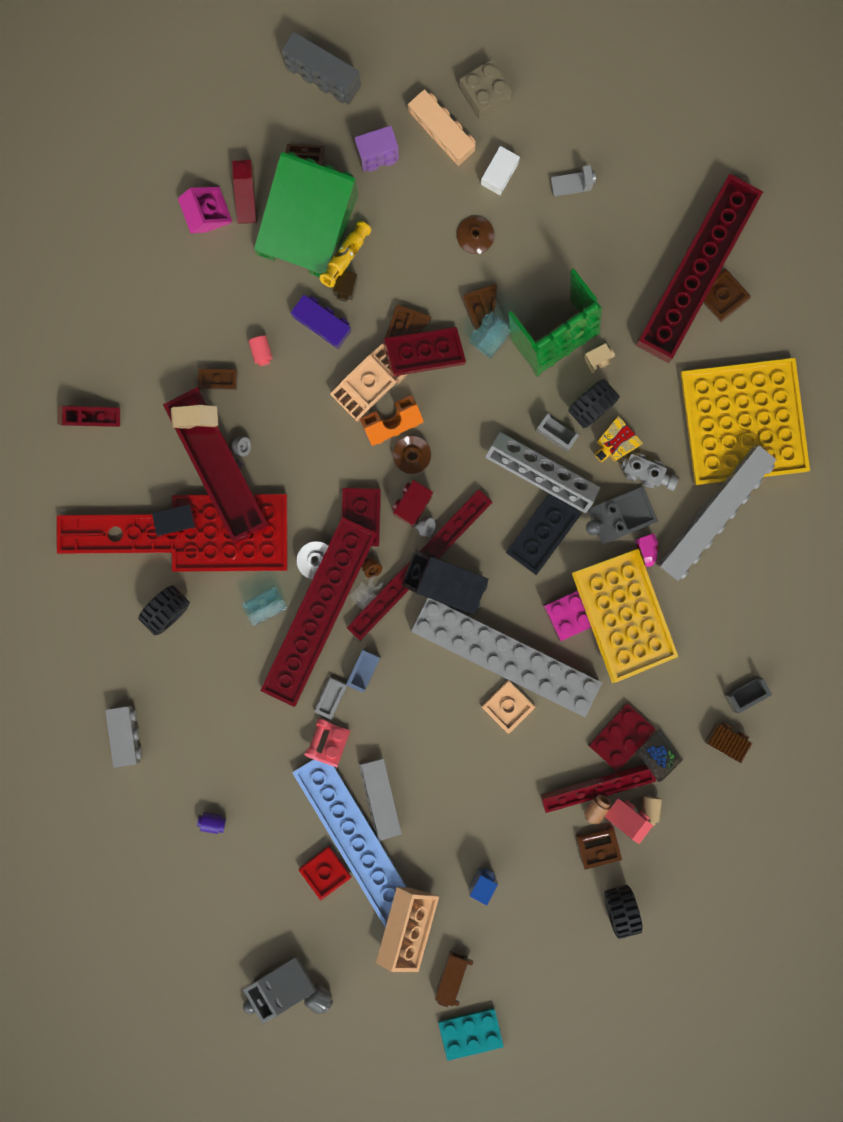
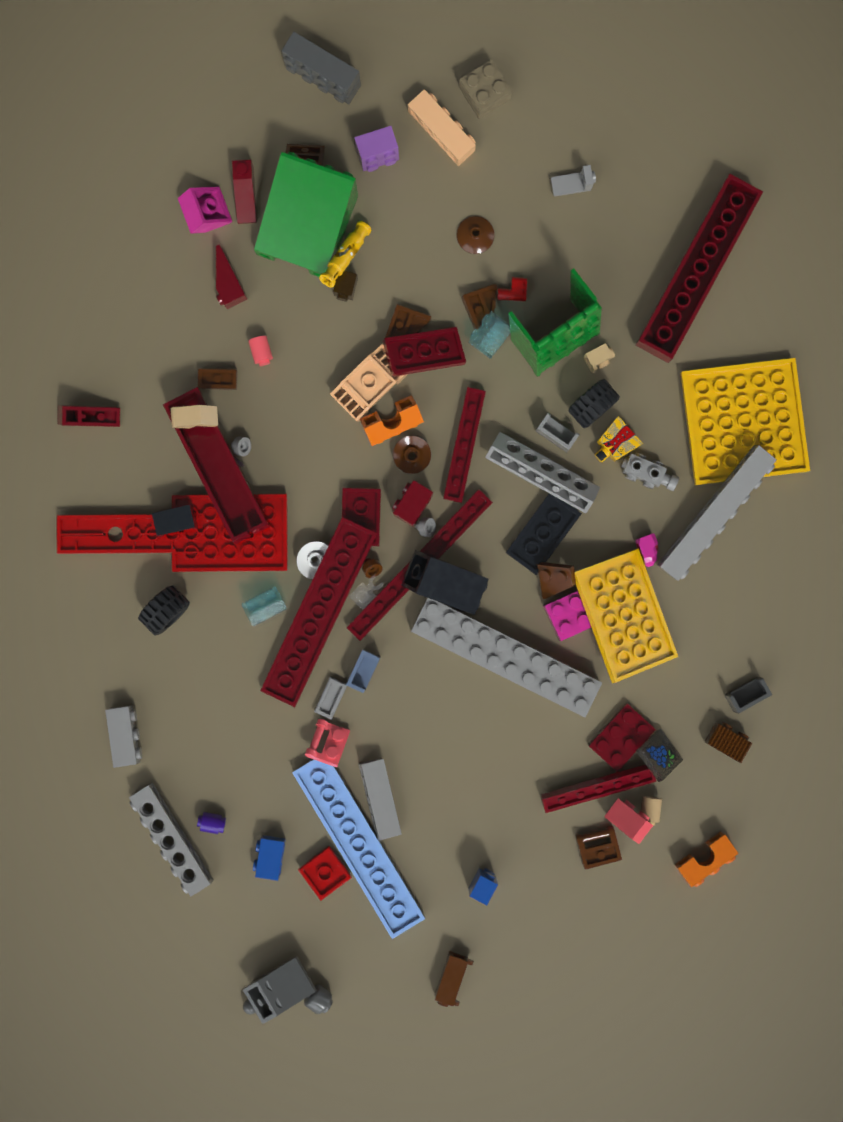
(181, 844): none -> light grey brick
(226, 282): none -> dark red slope
(269, 857): none -> blue brick
(321, 321): dark purple brick -> none
(407, 930): light nougat slope -> none
(464, 445): none -> dark red plate
(470, 1034): teal plate -> none
(500, 170): white panel -> none
(508, 706): light nougat tile -> none
(516, 293): none -> red piece
(555, 578): none -> reddish brown wing
(597, 809): medium nougat brick -> none
(621, 516): dark grey slope -> none
(623, 911): black tyre -> none
(720, 853): none -> orange arch
(725, 296): reddish brown plate -> none

